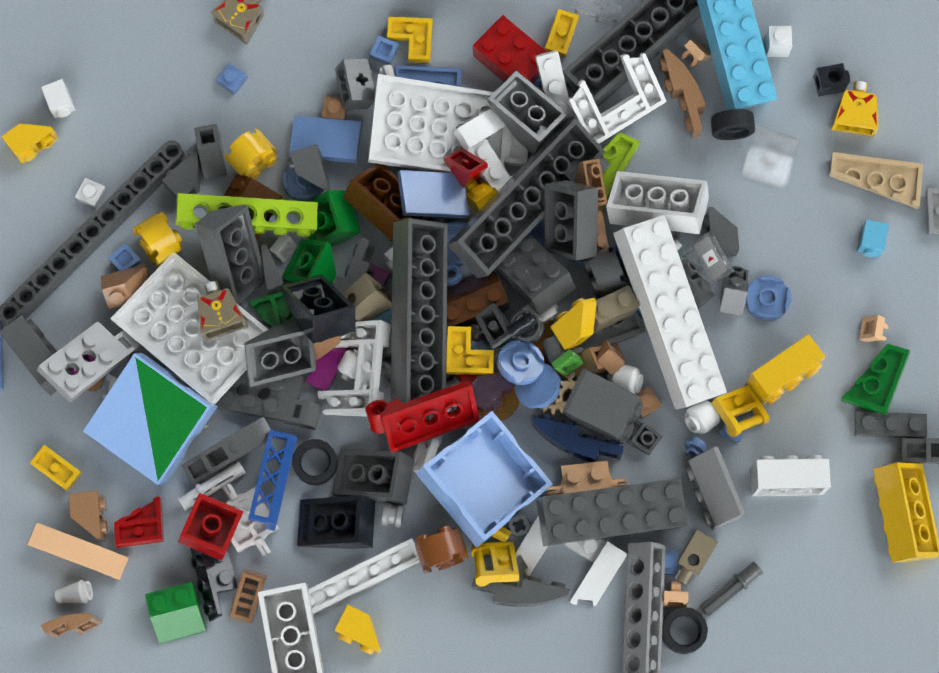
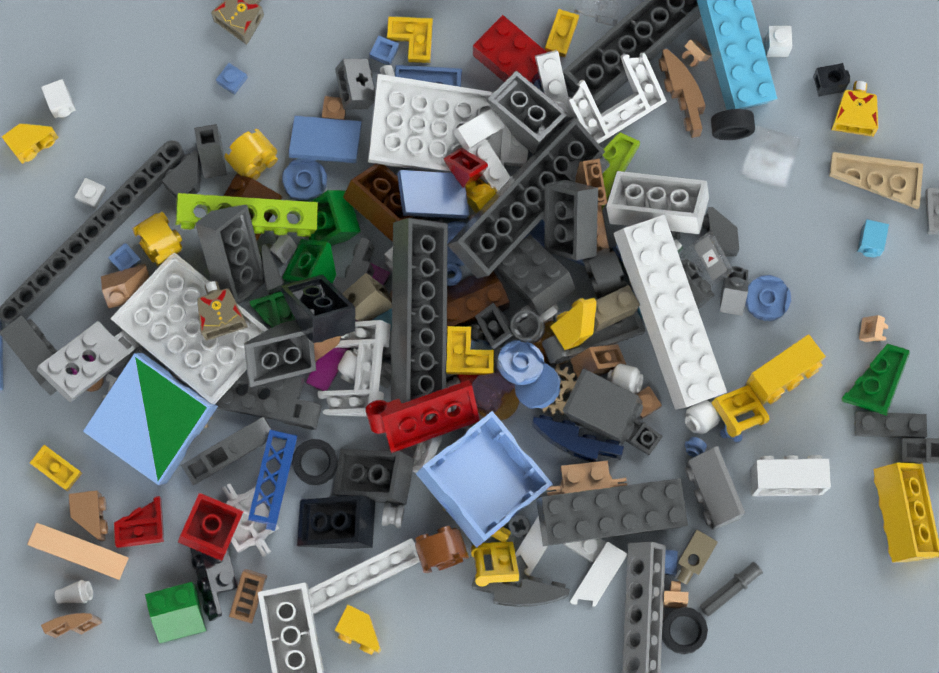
(212, 485): white pin -> none
(310, 166): dark grey slope -> none
(522, 325): black pin -> none
(567, 362): bright green tile -> none
(610, 358): medium nougat slope -> none

